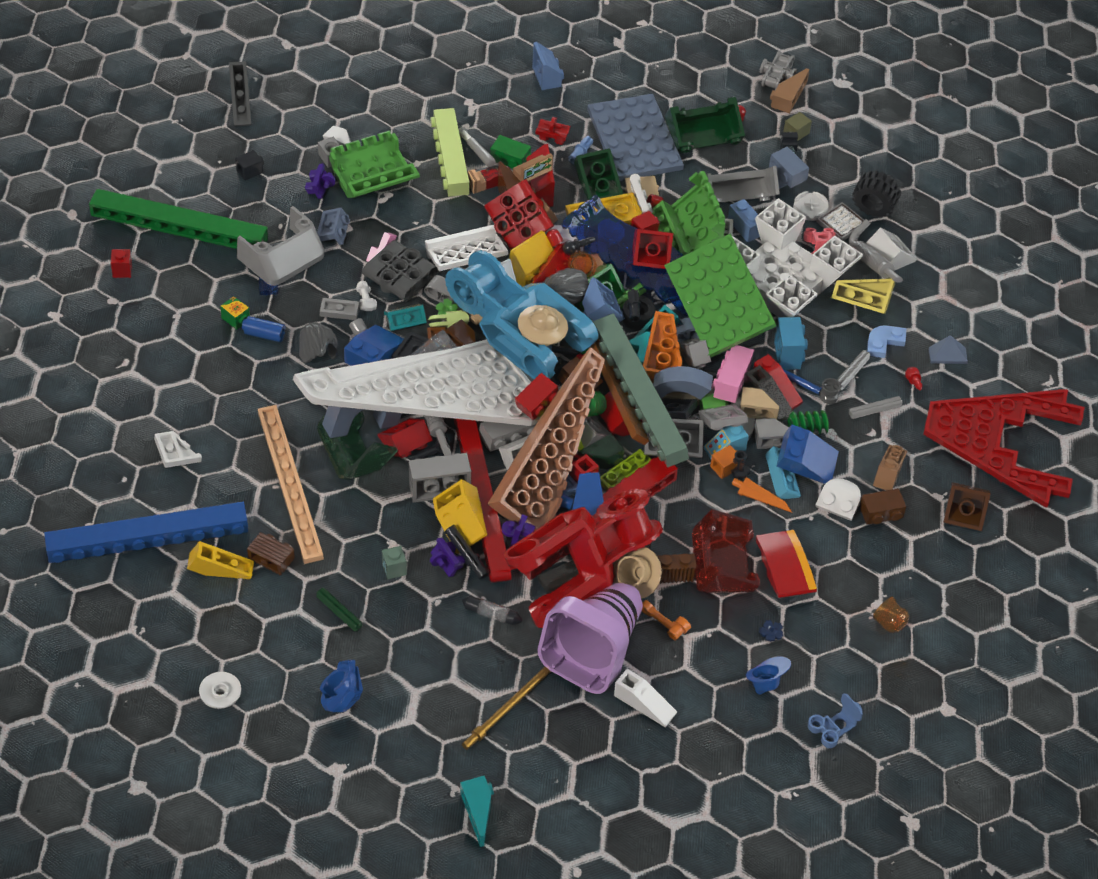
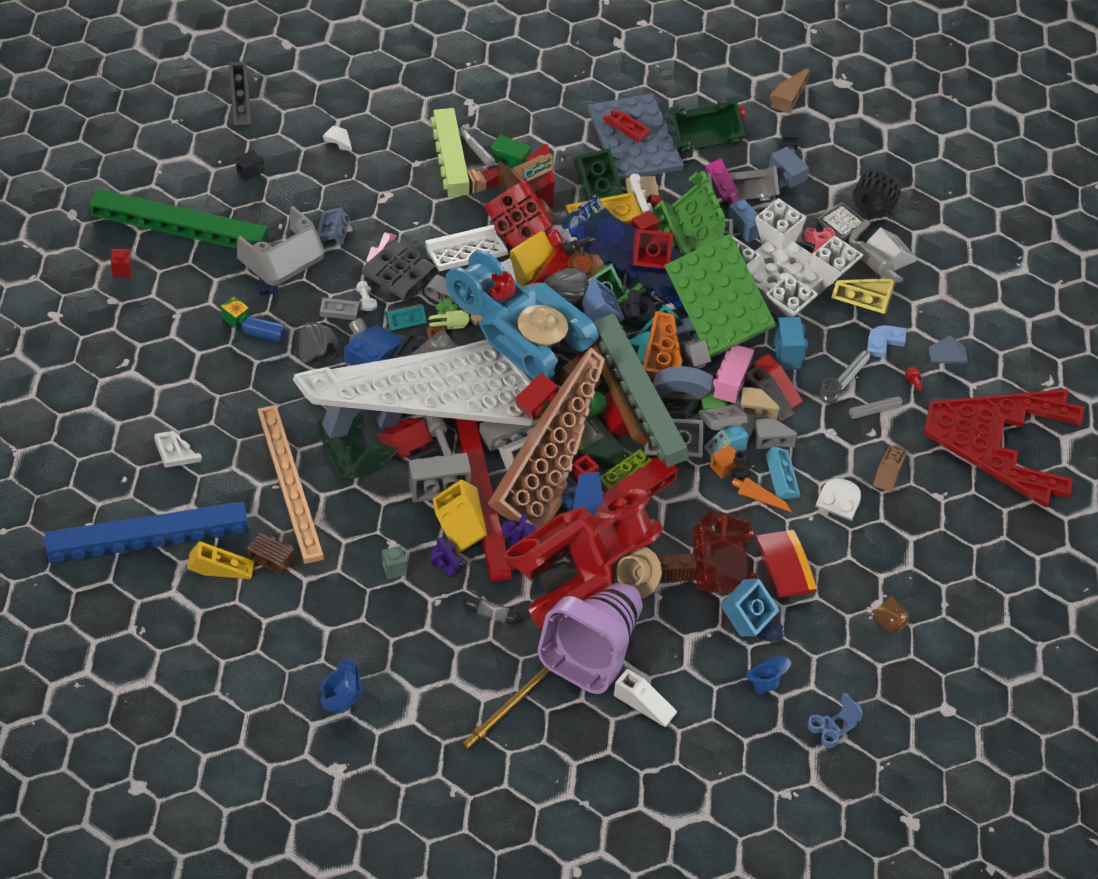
(220, 683): white dish -> none
(319, 181): dark purple hips -> none
(324, 149): light grey brick -> none
(339, 609): dark green axle -> none
(371, 165): bright green slope -> none
(461, 333): reddish brown slope -> none
(477, 800): teal slope -> none
(479, 569): black pin -> none
(504, 286): none -> red hair
(546, 67): medium blue slope -> none
(552, 129): red hips -> none
(581, 148): medium blue axle -> none
(627, 125): none -> red hinge
(675, 628): orange brick -> none
(722, 181): none -> dark pink hinge
(749, 607): none -> dark azure brick
(777, 70): light grey axle -> none
(798, 123): olive brick -> none
(802, 382): blue bar -> none
(807, 455): blue slope -> none
(809, 422): green piece -> none
(811, 205): white tile -> none
(882, 506): reddish brown brick -> none
(966, 506): reddish brown slope -> none

